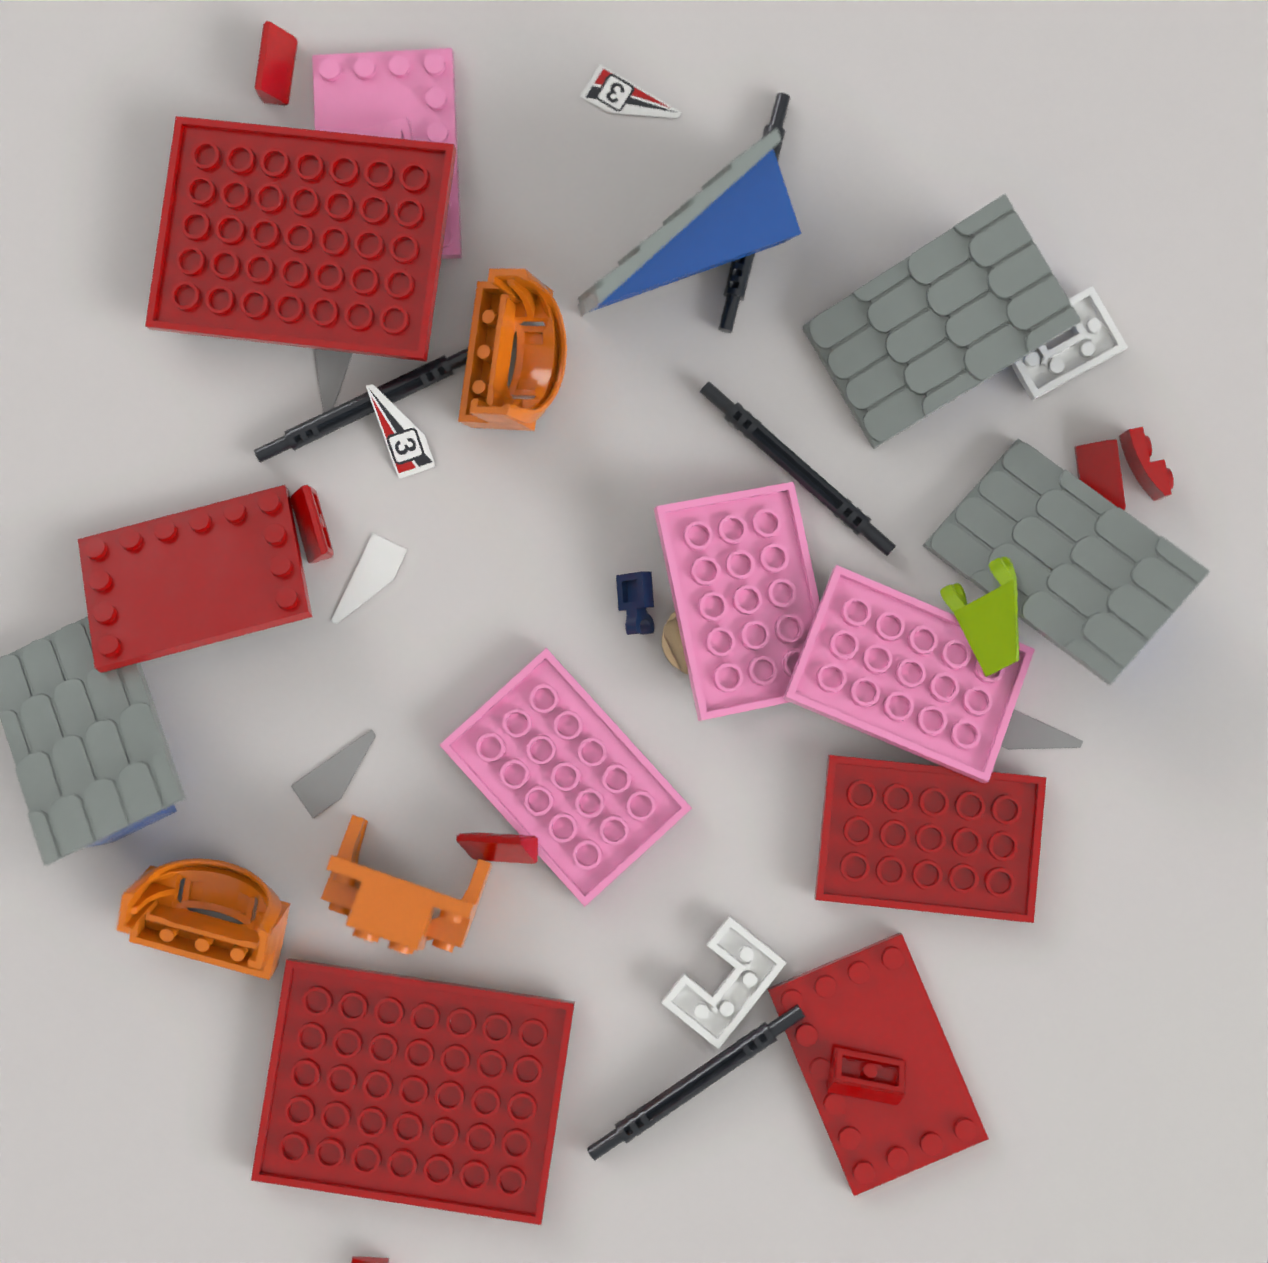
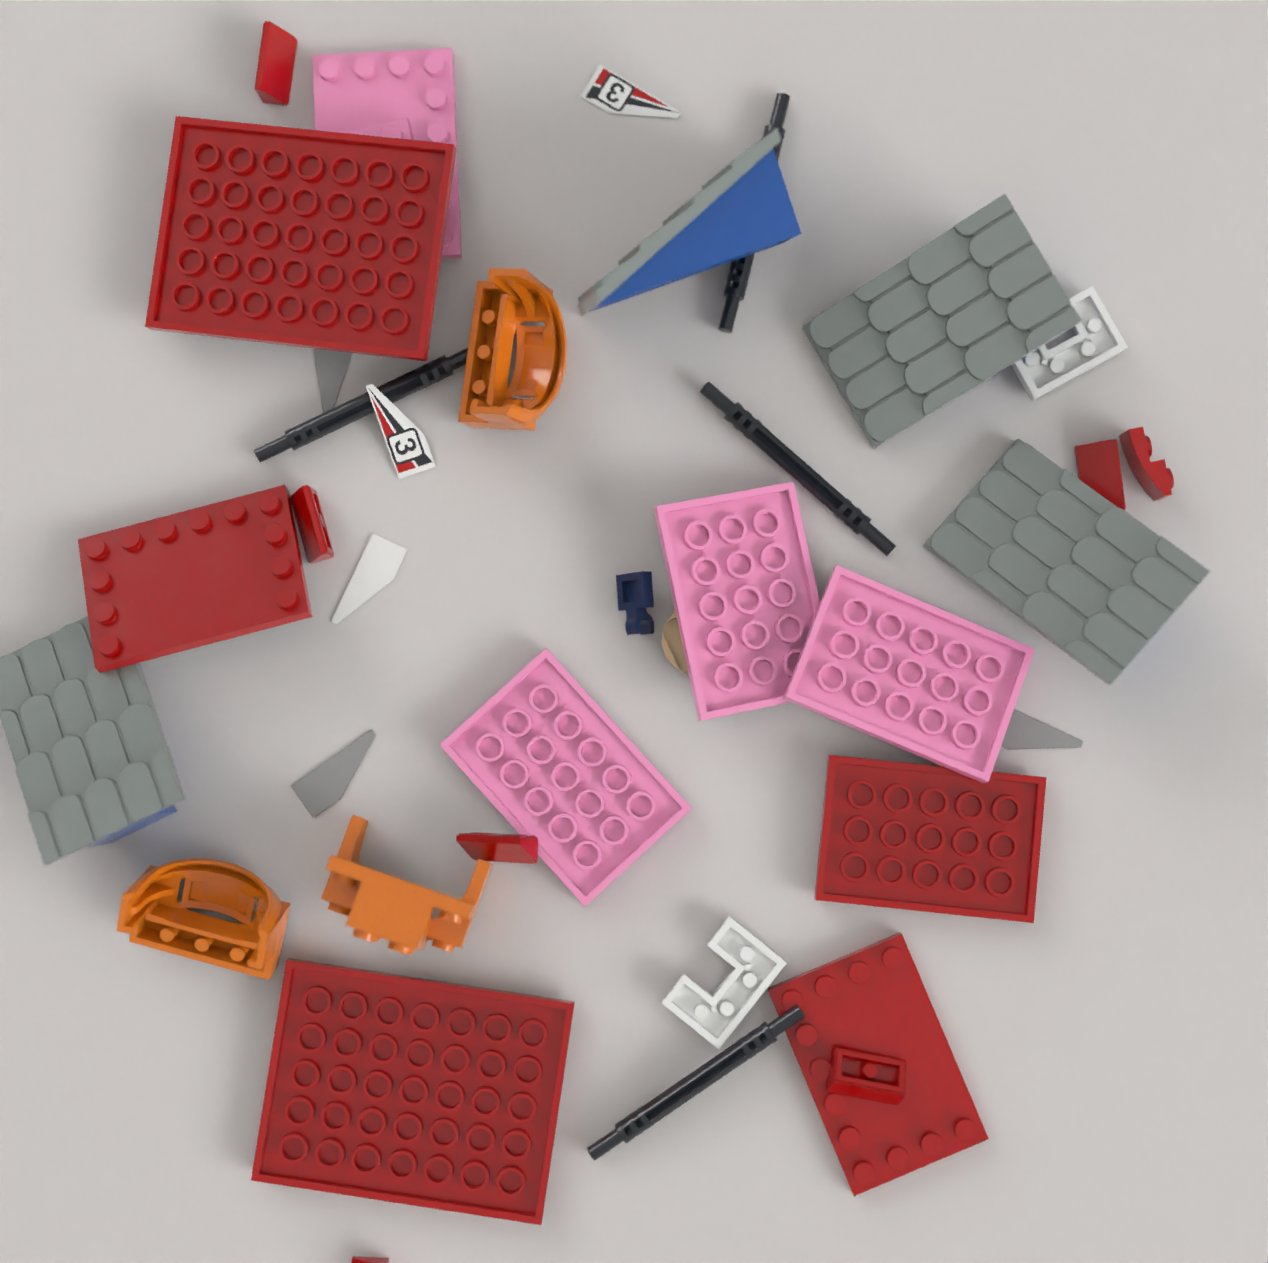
(990, 620): lime flag -> none

